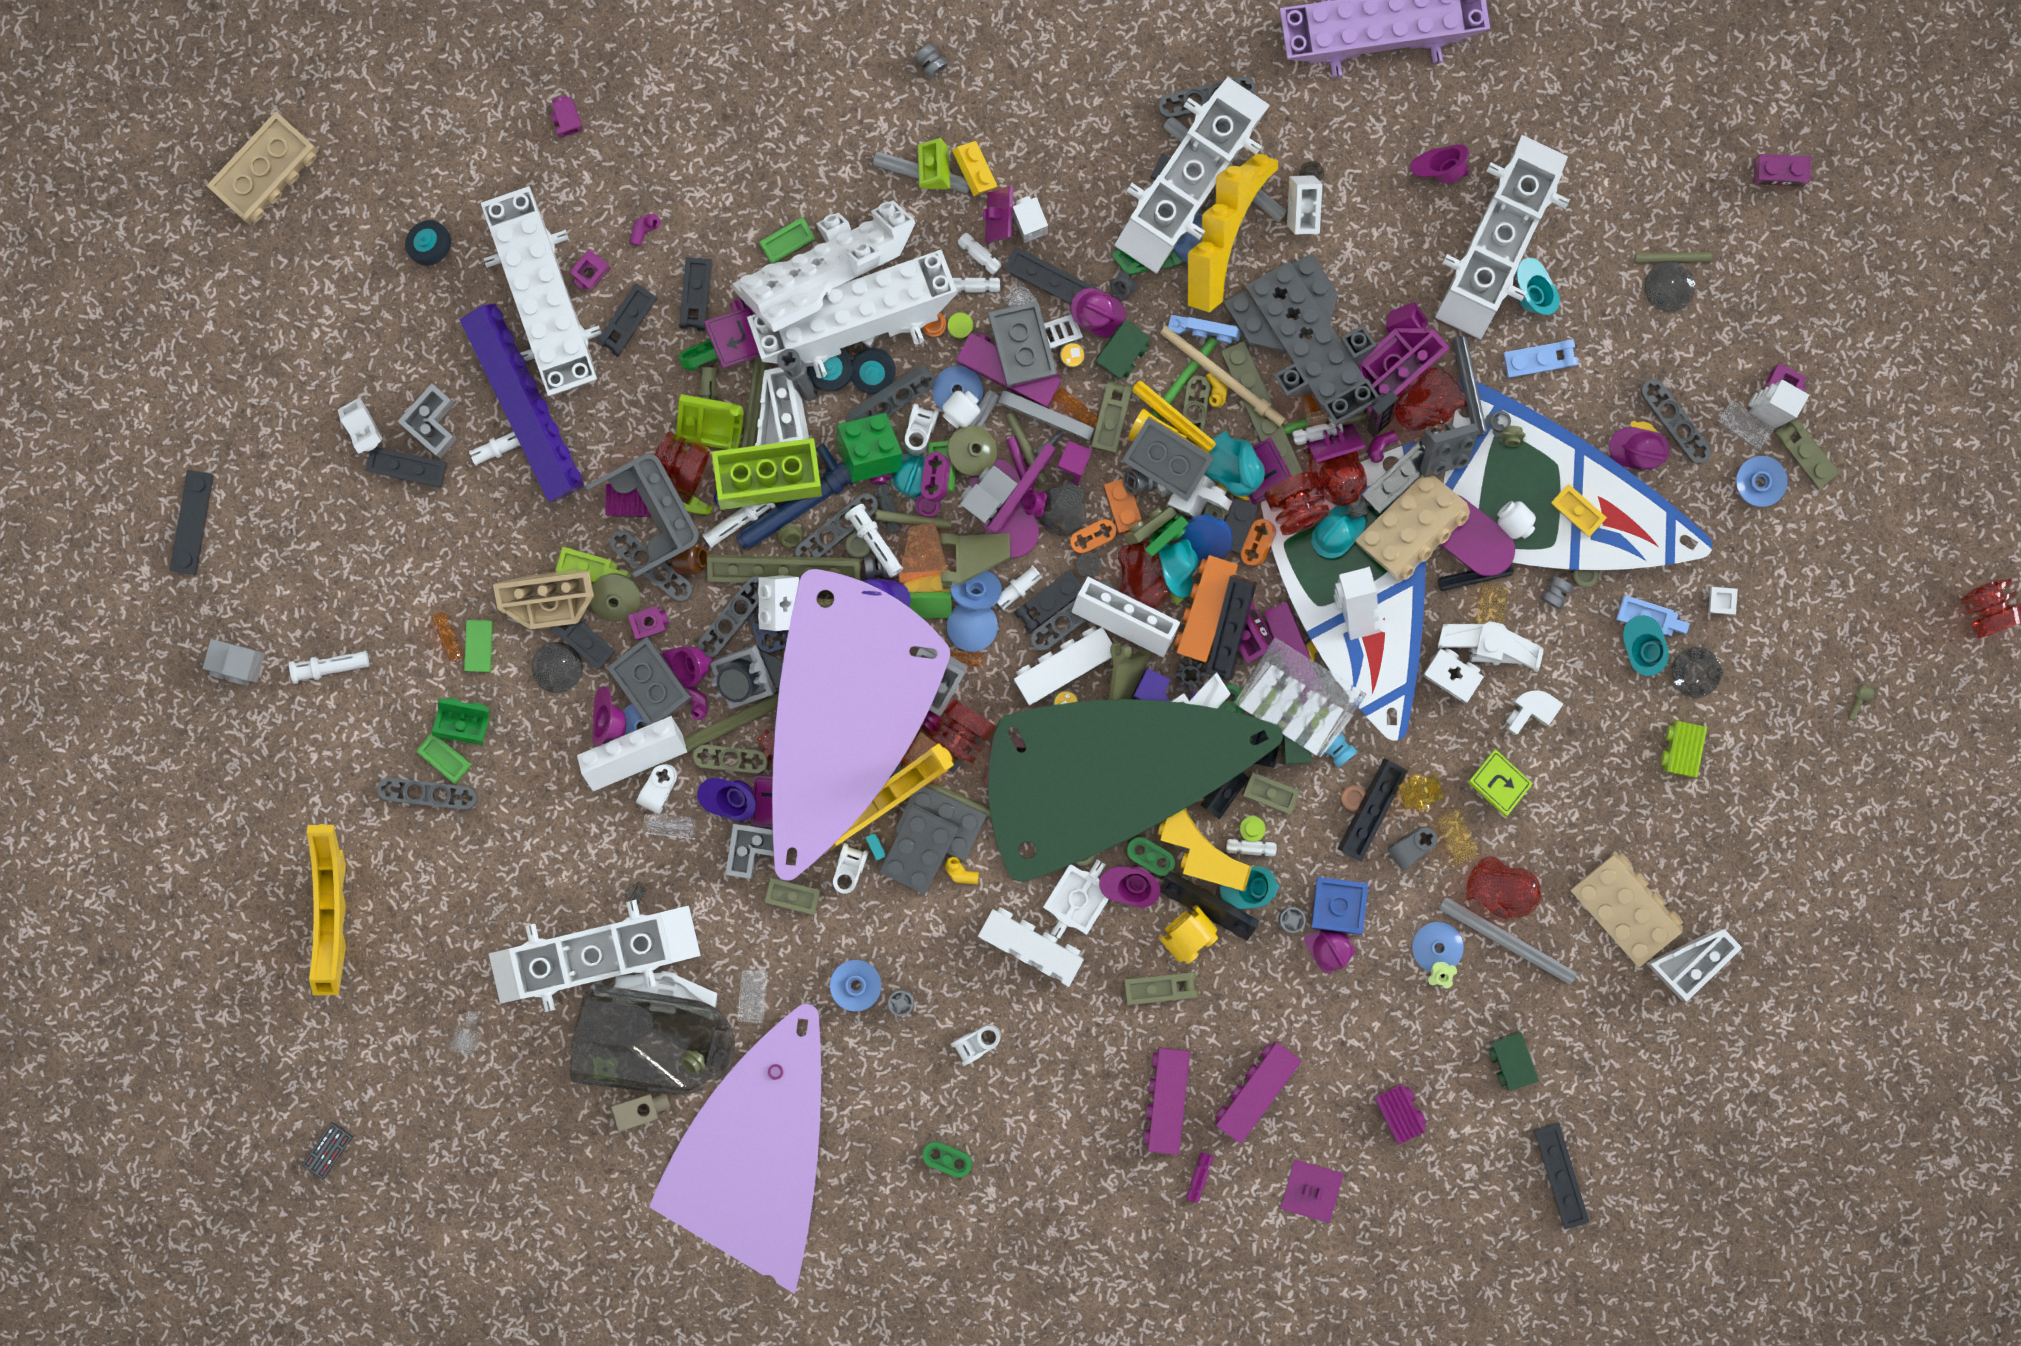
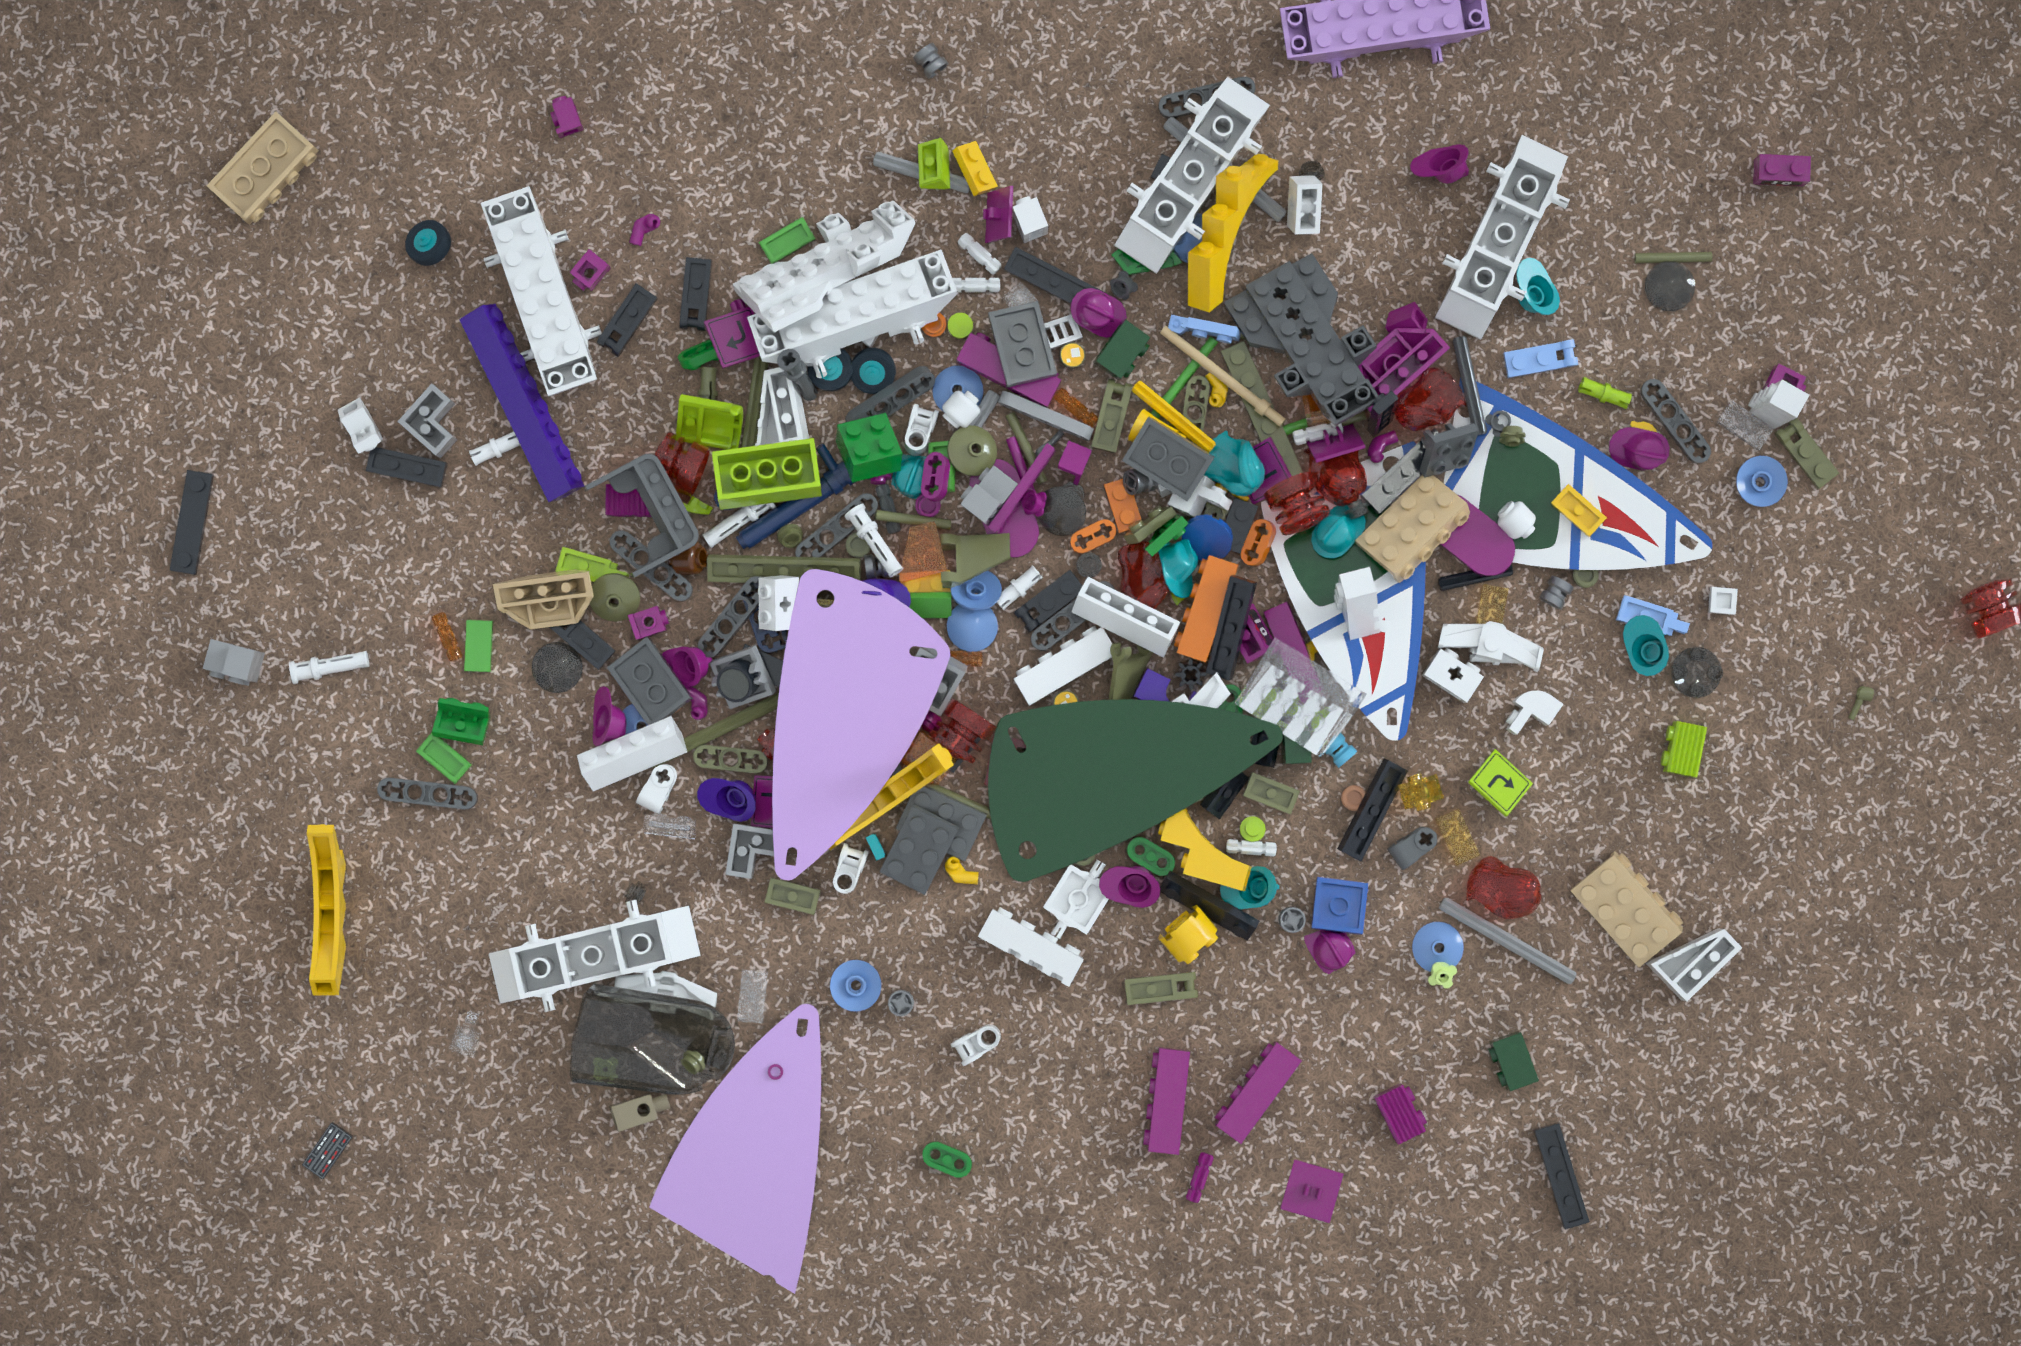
(1605, 392): none -> lime pin

